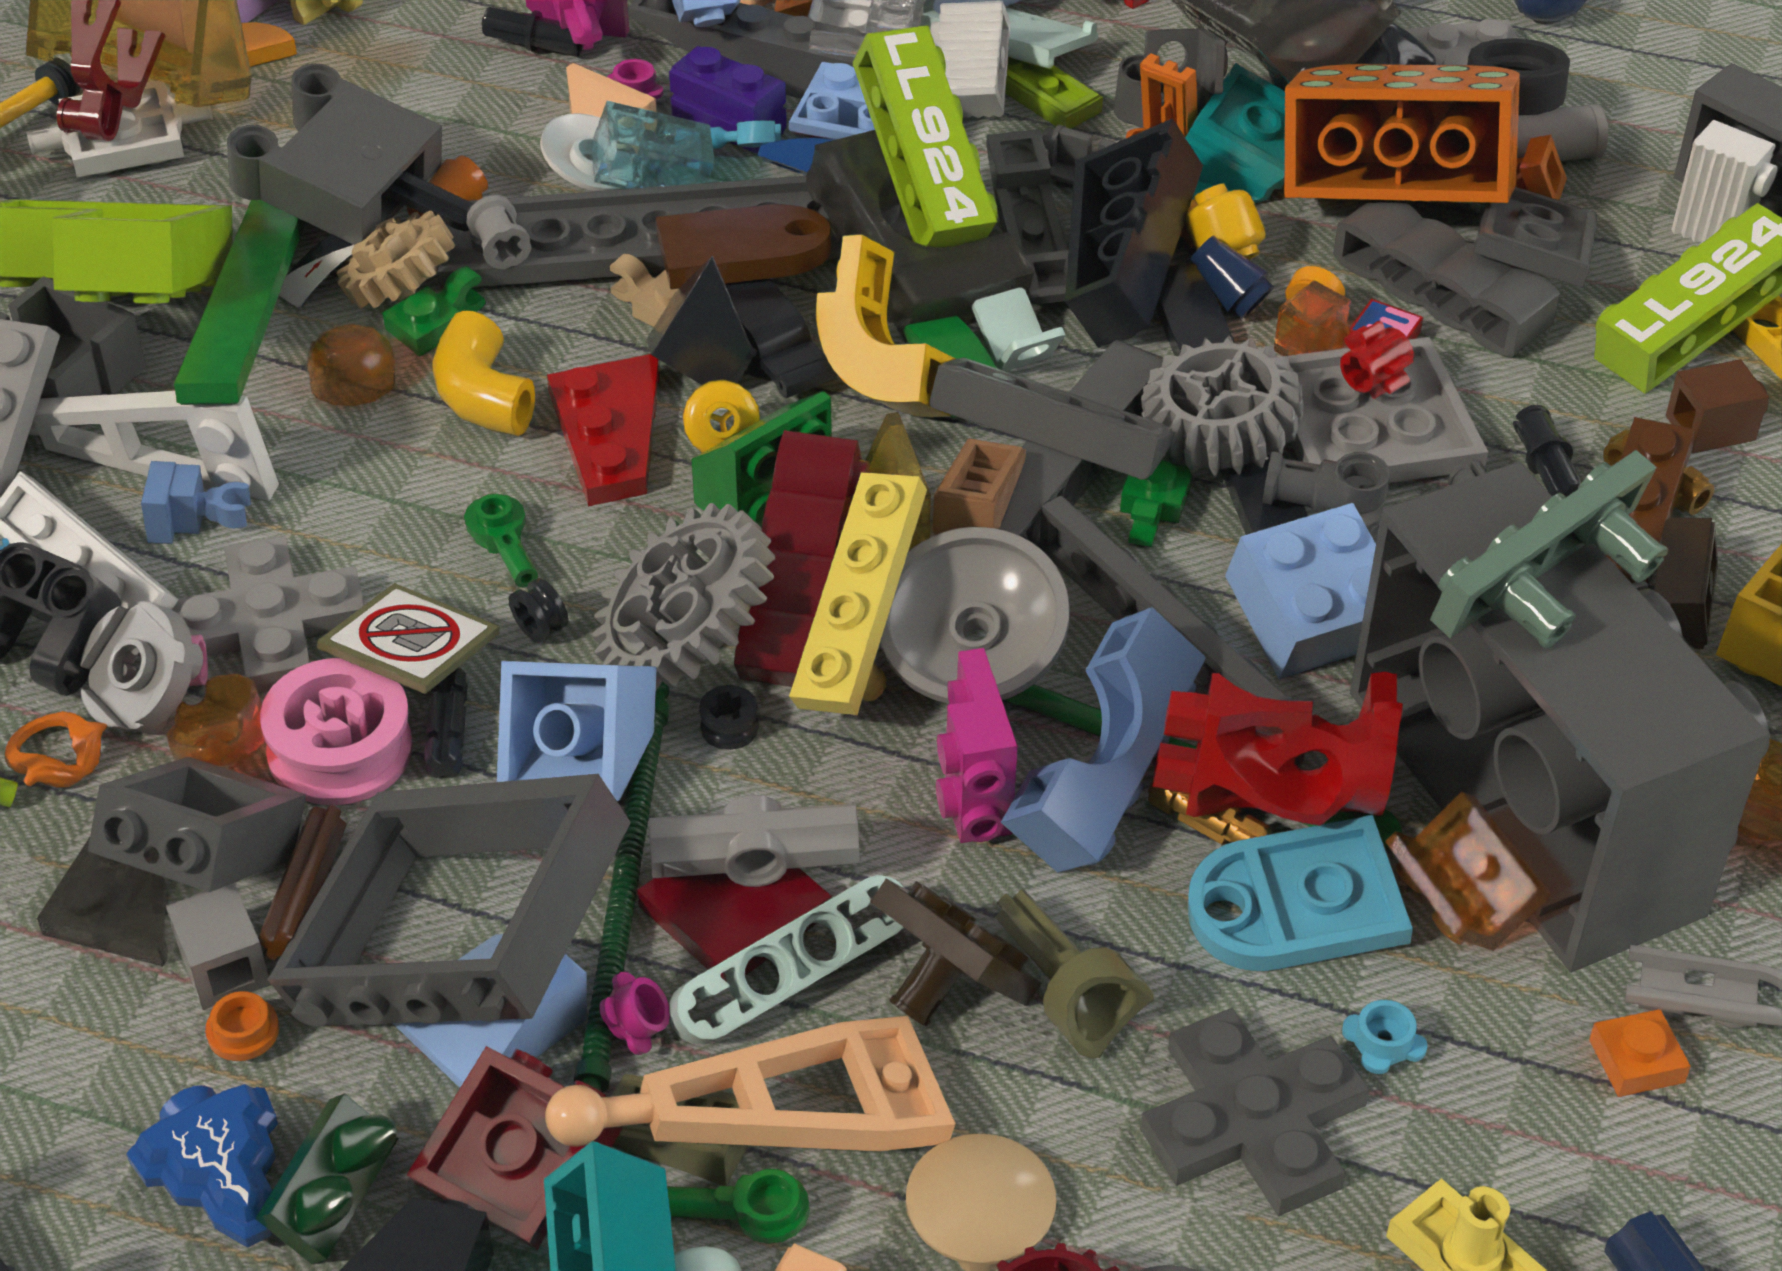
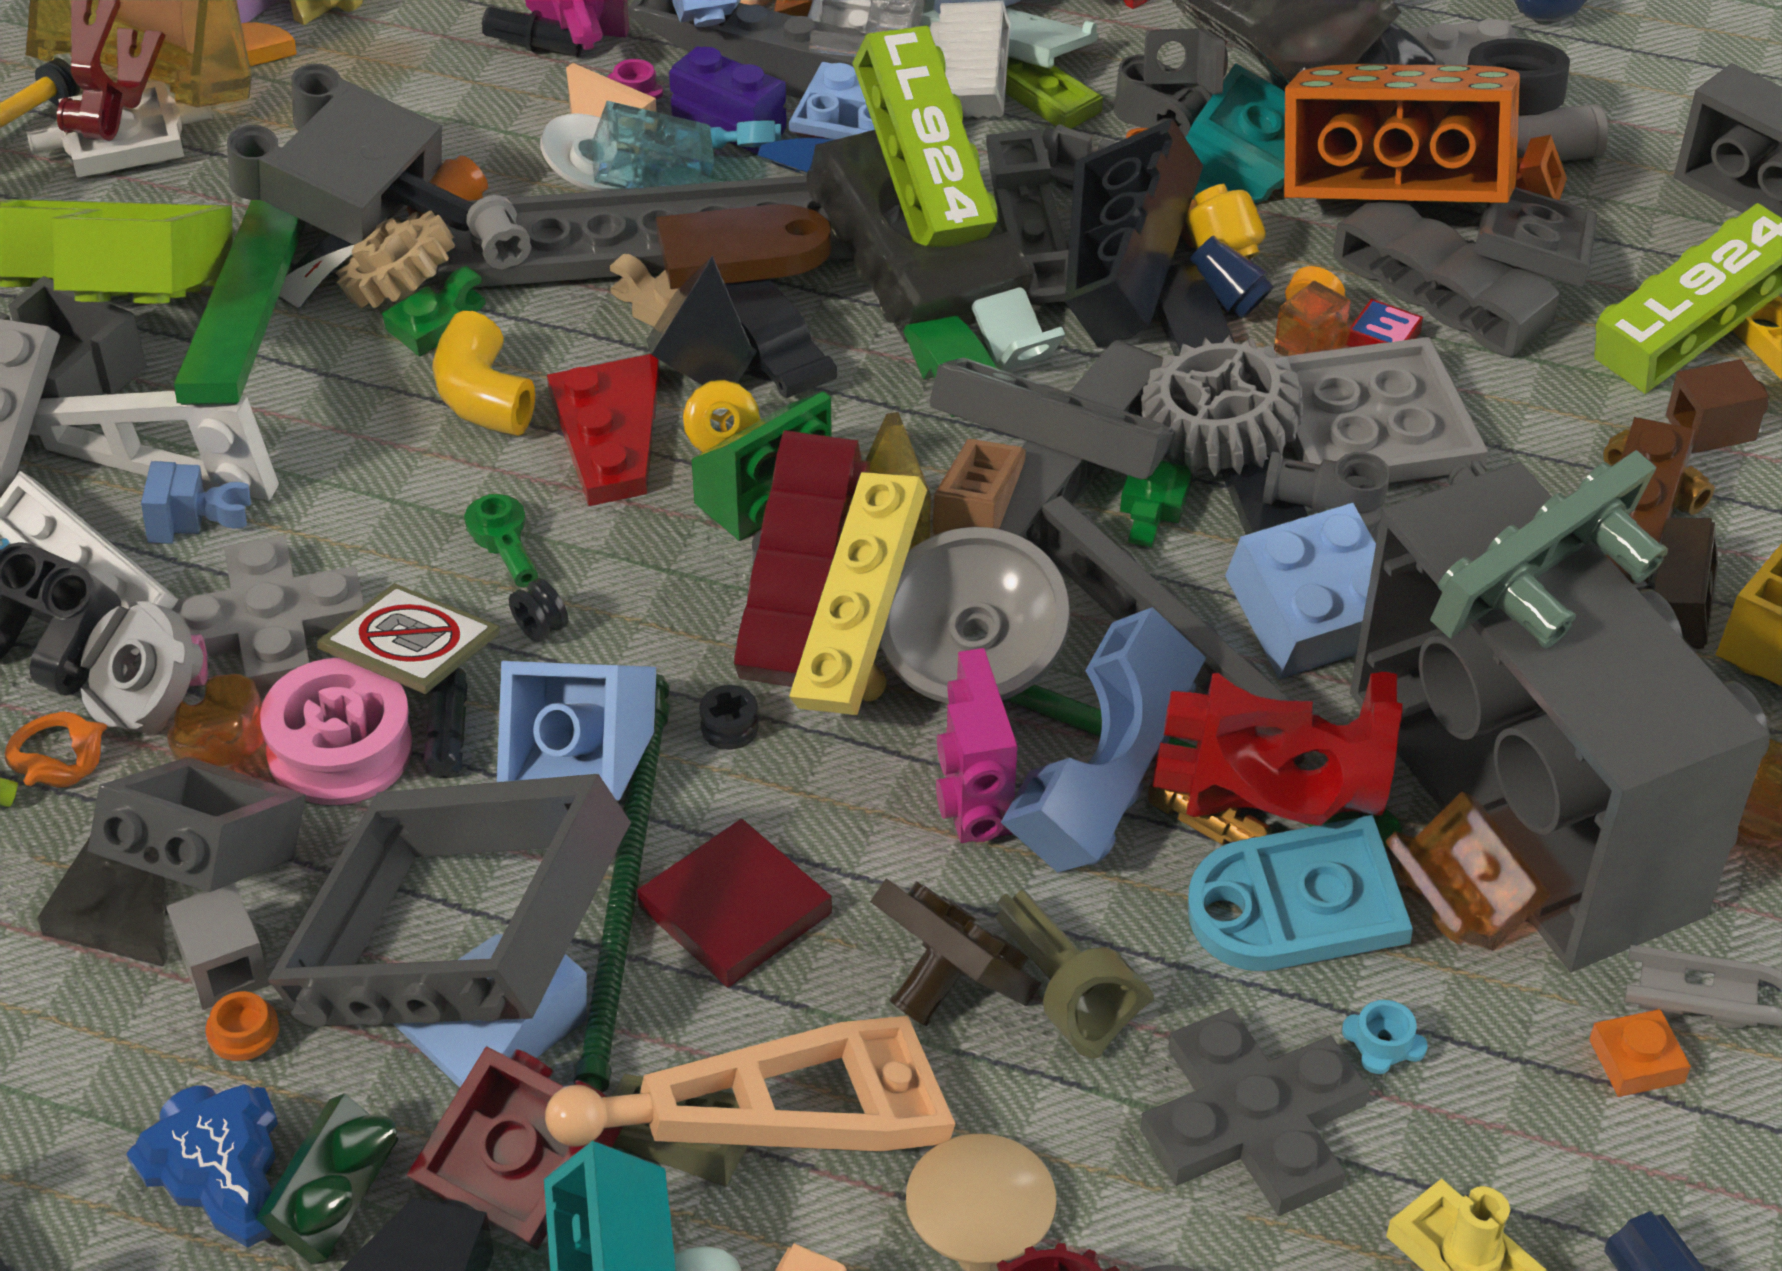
(302, 878): reddish brown axle -> none
(351, 365): clear orange hair -> none
(635, 1011): dark pink plate -> none
(683, 595): light grey gear -> none
(754, 840): light grey piece -> none
(766, 1204): green plate -> none
(790, 957): light aqua beam -> none
(858, 338): yellow arch -> none
(1179, 93): orange tile -> none
(1376, 359): red gear -> none
(1546, 450): black axle -> none
(1722, 180): white brick -> none

